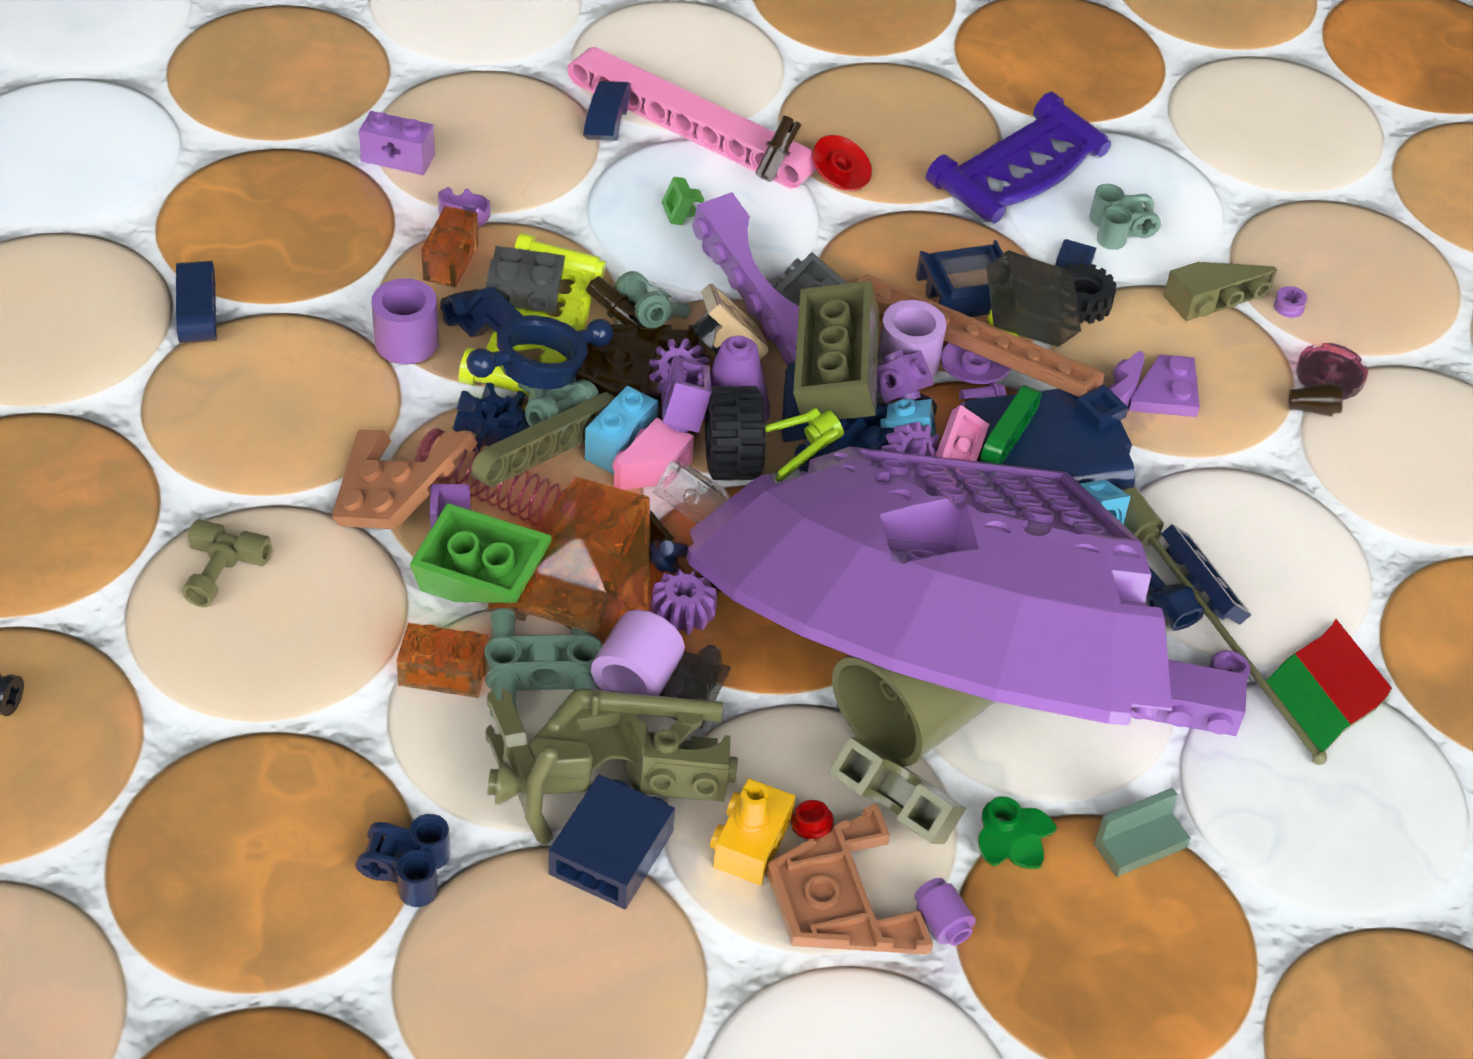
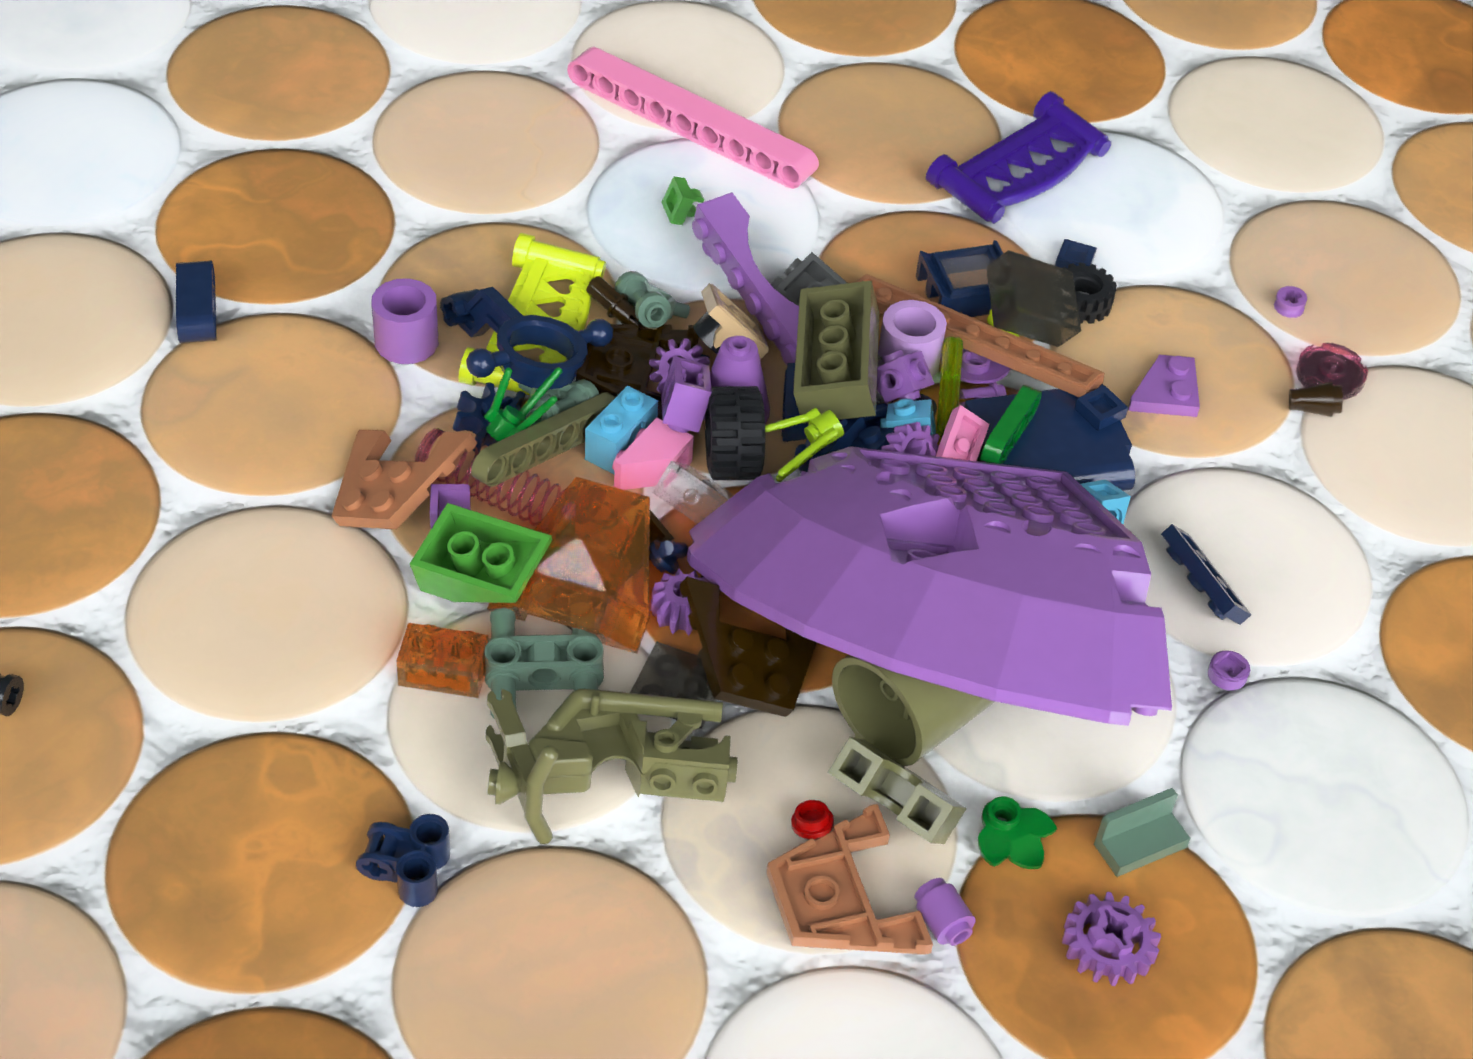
(223, 552): olive bar -> none
(397, 142): medium lavender brick -> none
(450, 246): clear orange brick -> none
(465, 201): medium lavender hair -> none
(510, 420): none -> green plant
(527, 278): dark grey plate -> none
(605, 110): dark blue slope -> none
(611, 841): dark blue brick -> none
(638, 654): lavender piece -> none
(743, 663): none -> dark brown wing
(753, 830): yellow brick -> none
(777, 148): dark brown axle -> none
(841, 162): red dish -> none
(949, 381): none -> clear neon green axle
(1111, 938): none -> medium lavender gear
(1121, 216): sand green piece -> none
(1127, 377): medium lavender slope -> none
(1176, 601): dark blue piece -> none
(1204, 699): medium lavender brick -> none
(1211, 287): olive slope -> none
(1316, 688): flag -> none

